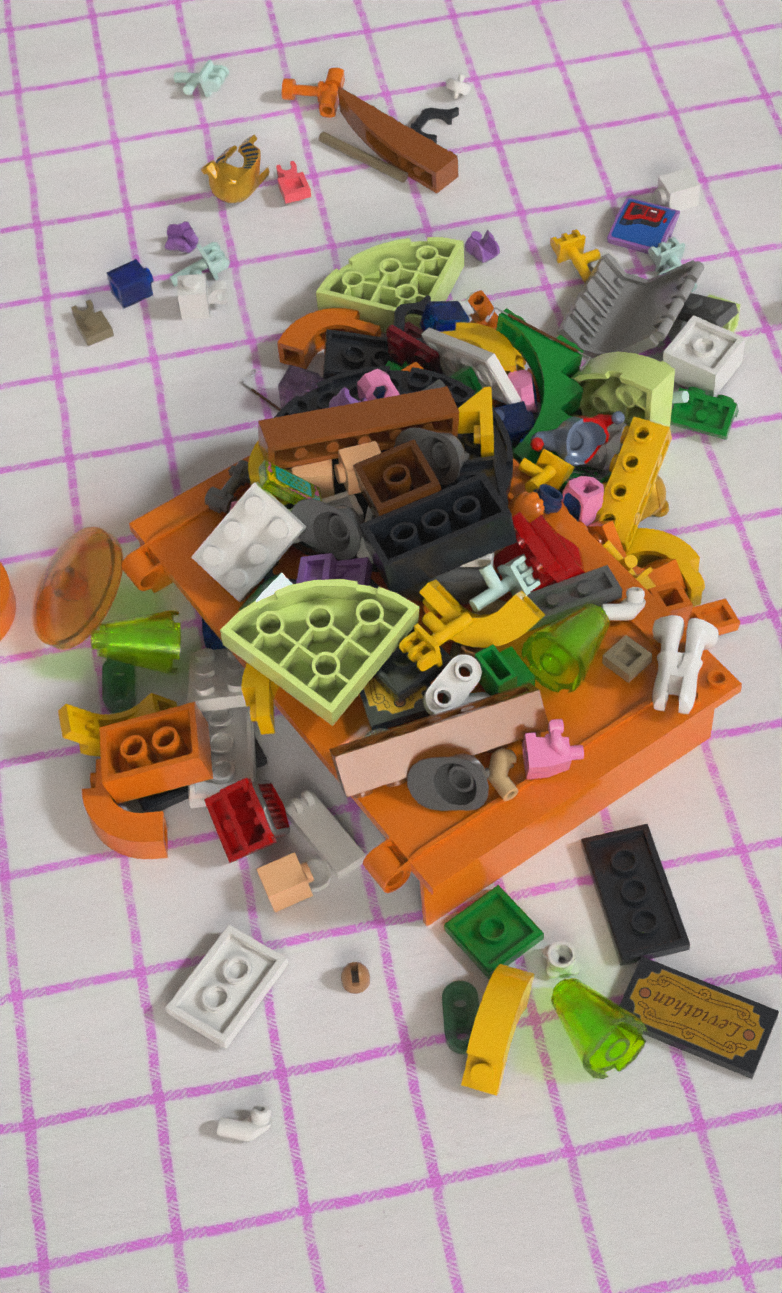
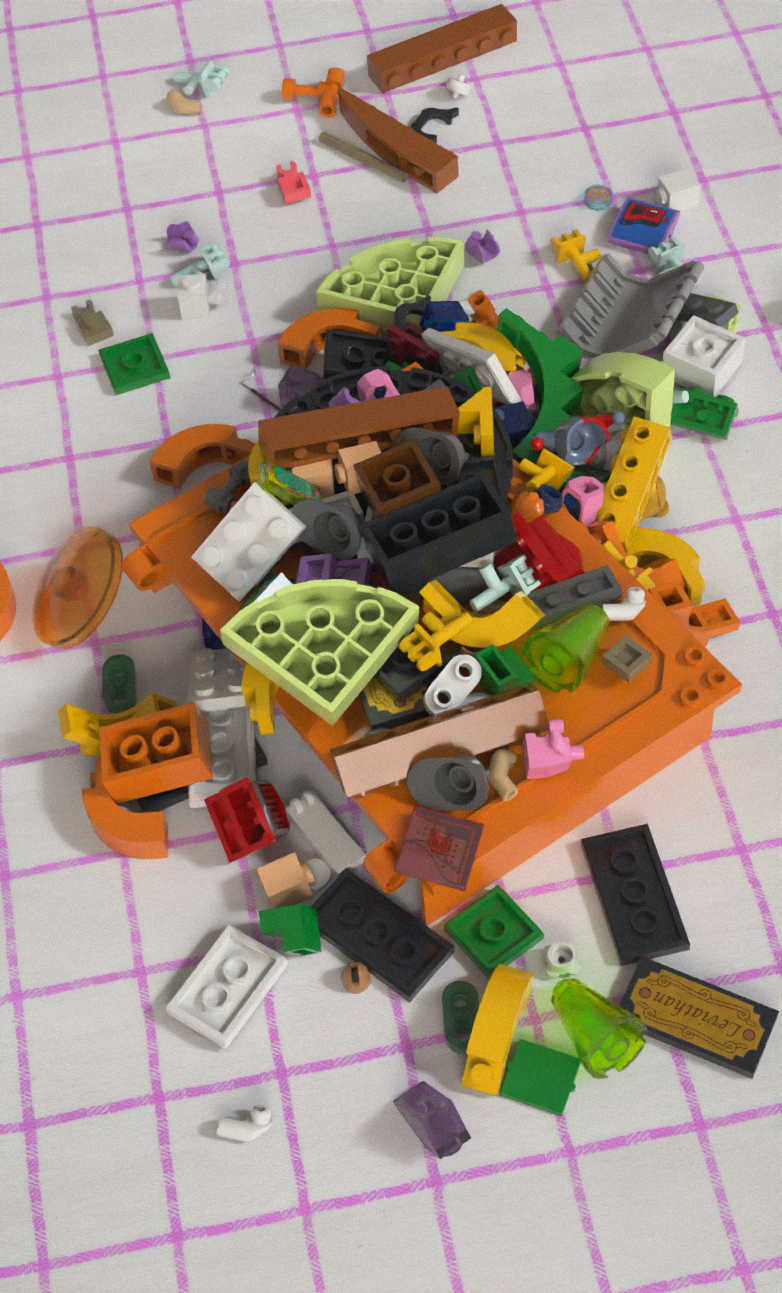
(130, 283): clear blue brick -> none
(134, 364): none -> green tile
(141, 641): clear neon green cone -> none
(181, 105): none -> tan arm
(196, 447): none -> orange arch
(235, 183): pearl gold piece -> none
(296, 926): none -> green piece
(380, 935): none -> black tile
(433, 1119): none -> clear purple slope
(439, 848): none -> clear red piece
(442, 48): none -> dark orange brick
(540, 331): reddish brown piece -> none
(540, 1077): none -> green piece
(598, 197): none -> clear light blue tile
(678, 670): white piece -> none

